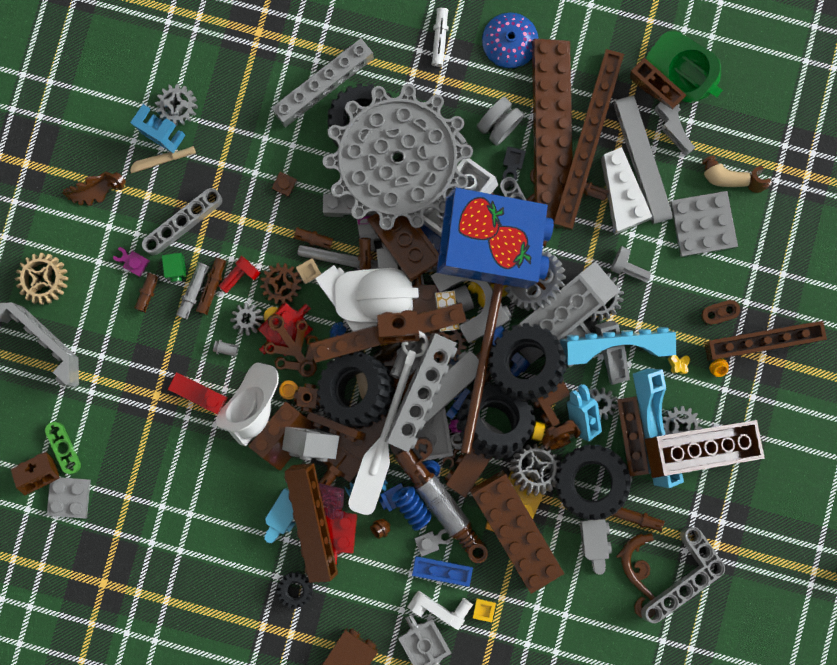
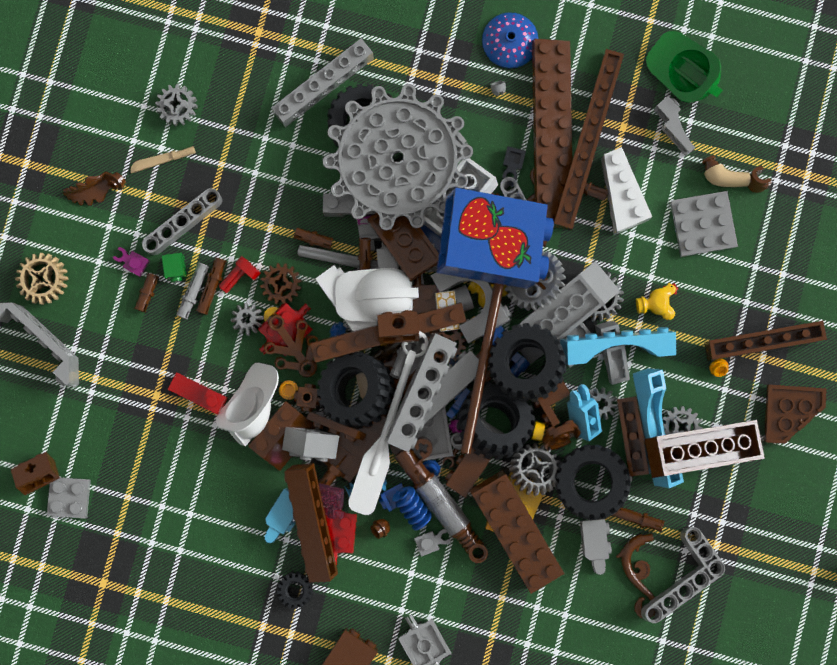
(62, 433): bright green beam -> none
(157, 130): dark azure panel -> none
(225, 348): light grey pin -> none
(284, 184): reddish brown plate -> none
(308, 270): tan plate -> none
(422, 602): white beam -> none
(442, 14): white pin -> none
(442, 571): blue plate -> none
(484, 610): yellow plate -> none
(498, 86): none -> light grey hinge
(499, 121): light grey wheel -> none
(621, 265): light grey piece -> none
(642, 159): light grey beam -> none
(656, 84): reddish brown slope -> none
(658, 302): none -> yellow animal
(679, 365): yellow piece -> none
(720, 313): reddish brown plate -> none
(790, 410): none -> reddish brown plate

